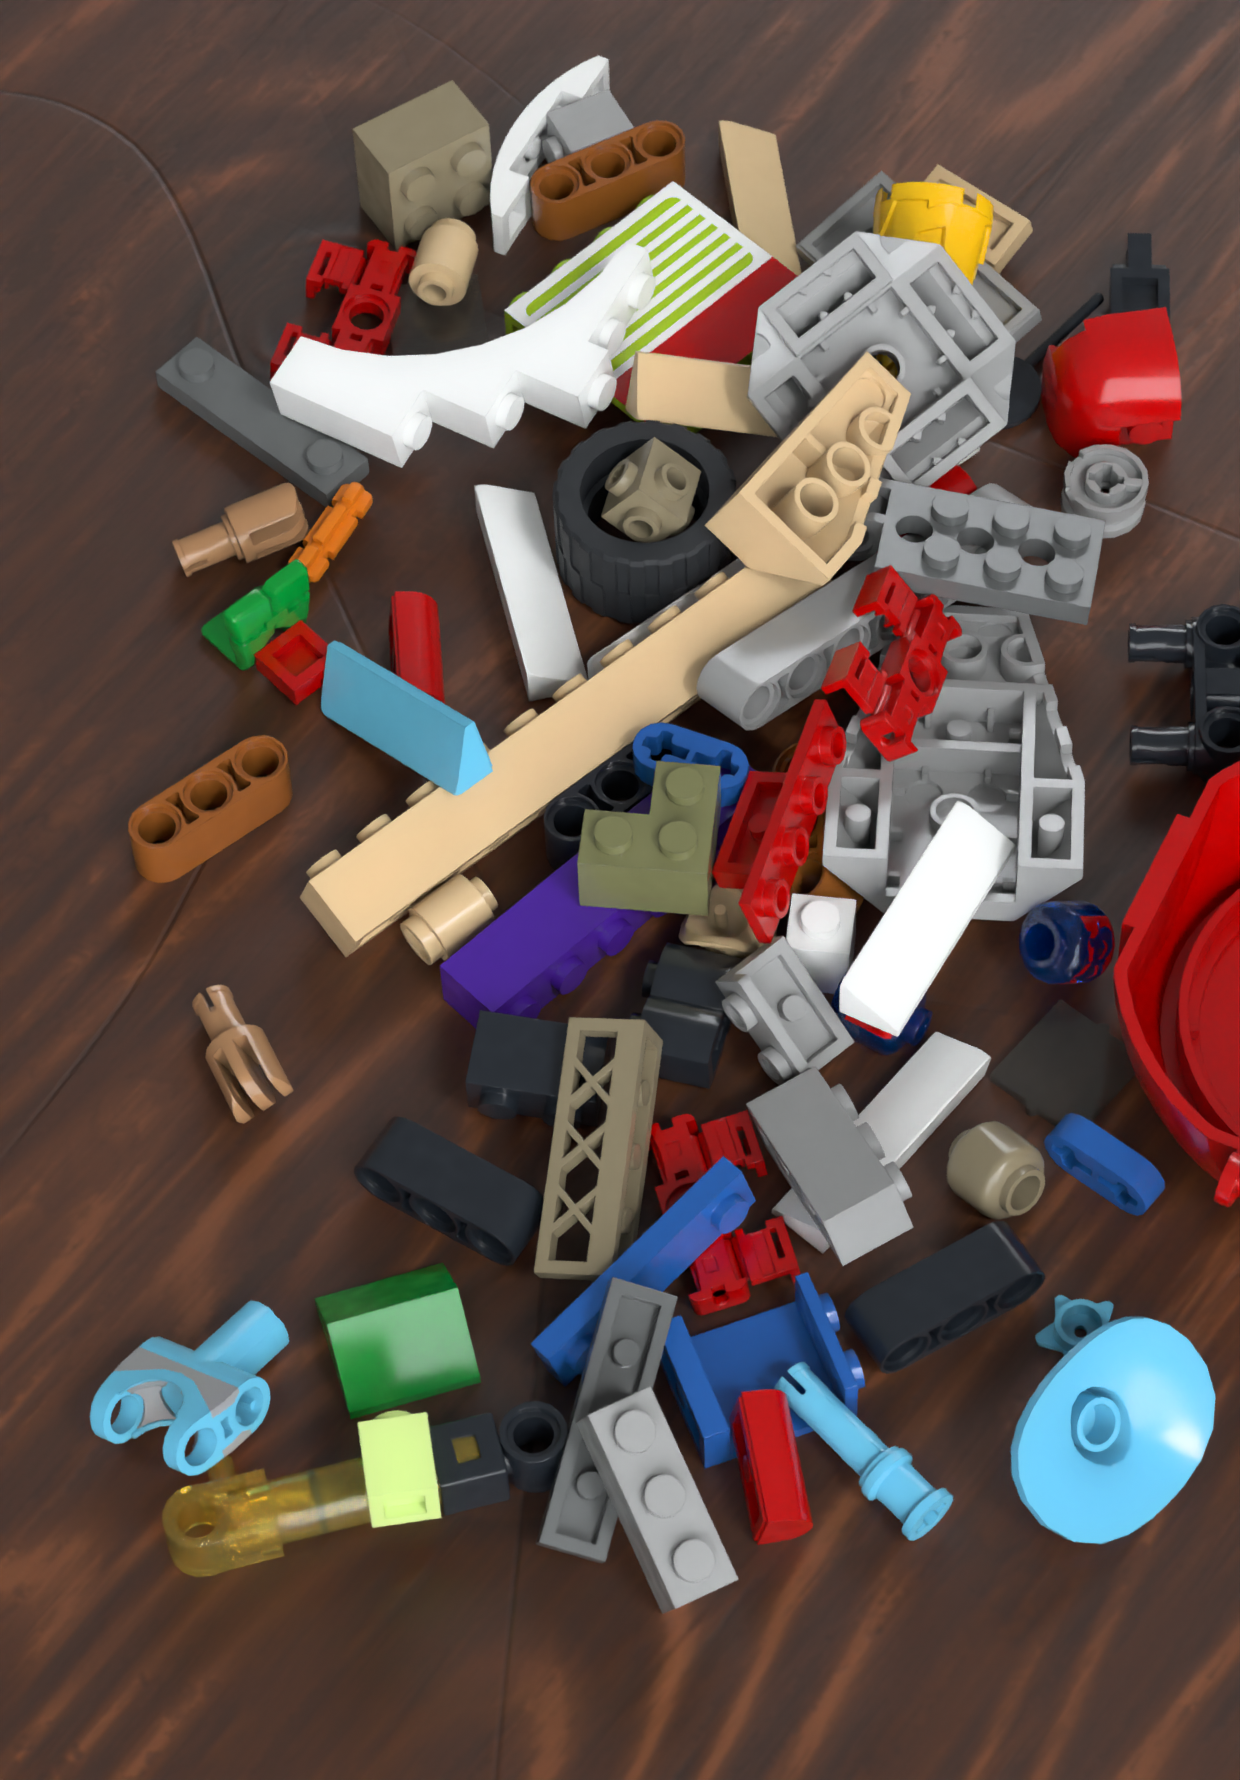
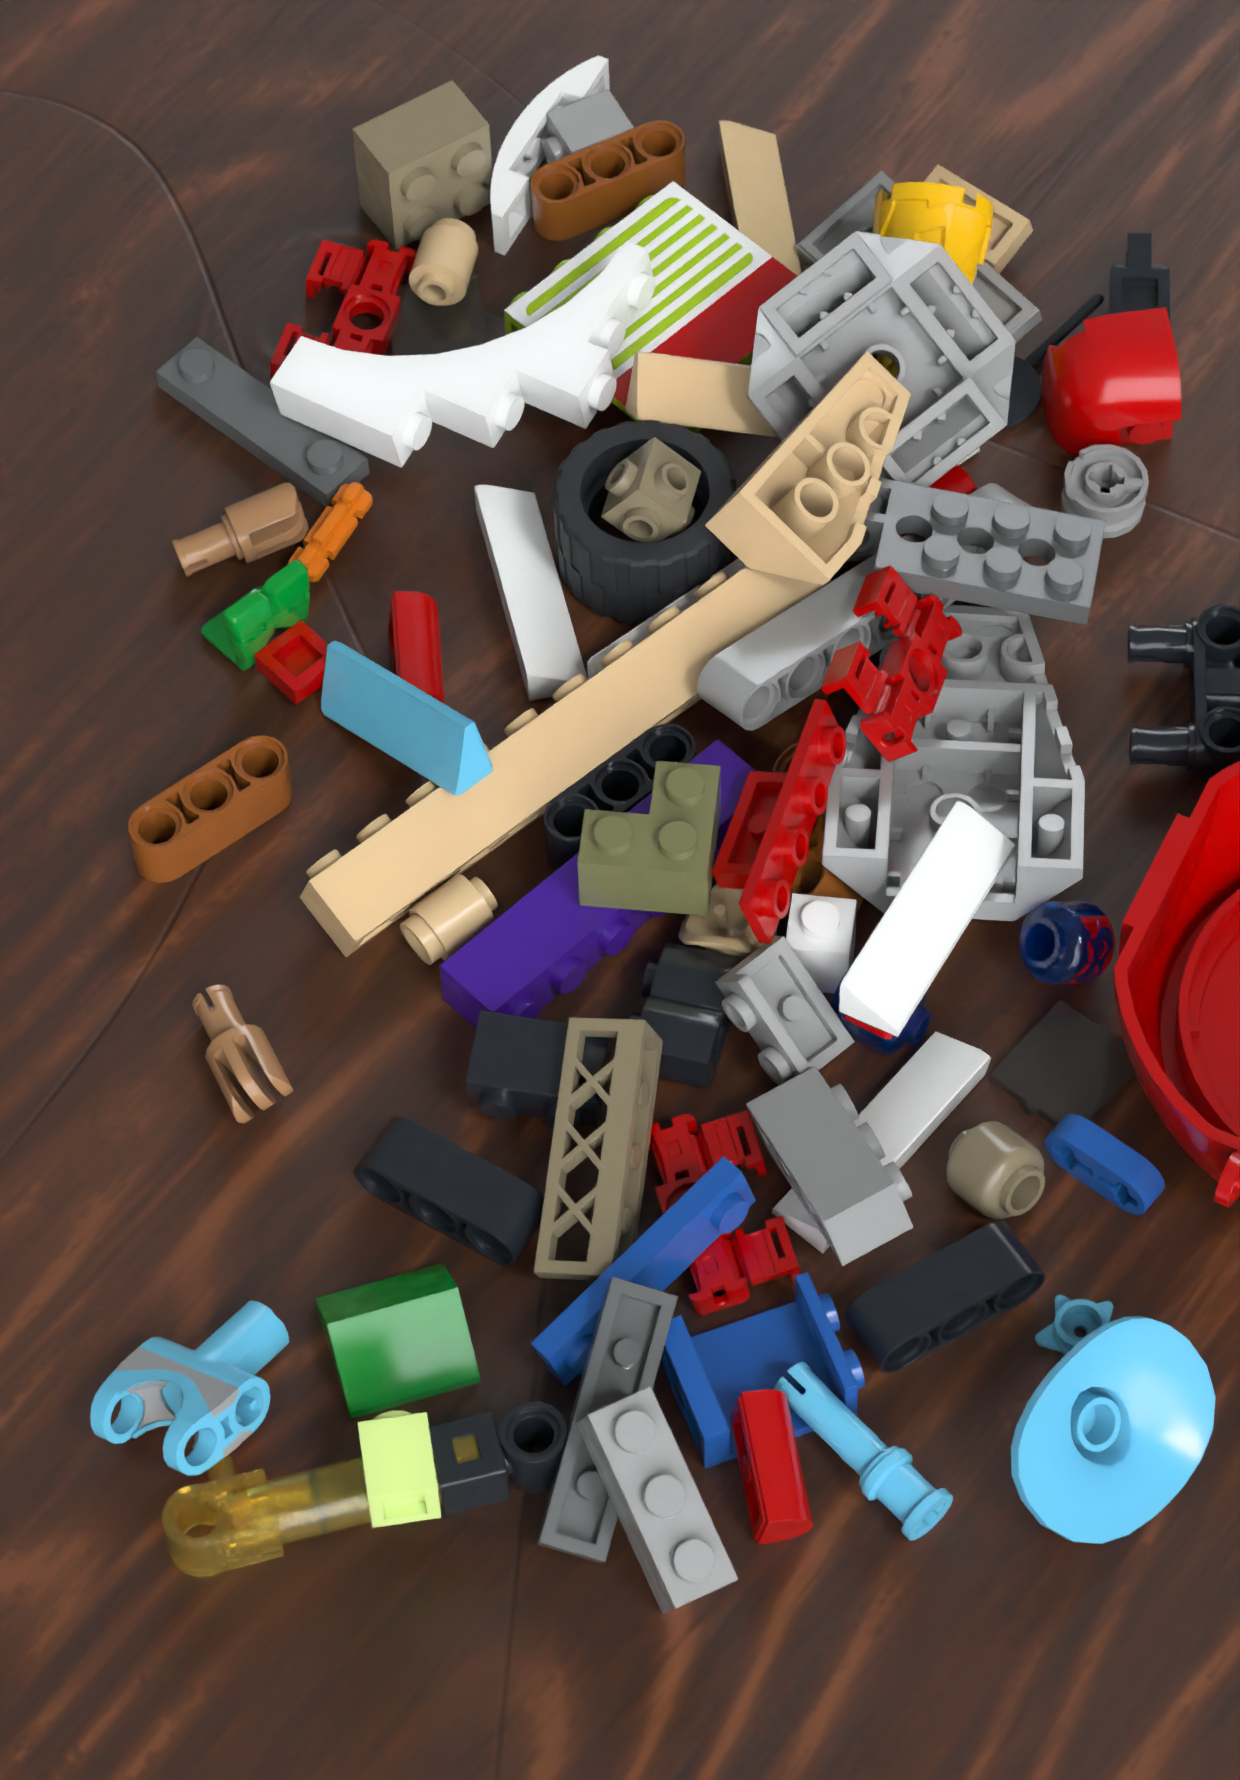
(690, 748): blue beam -> none

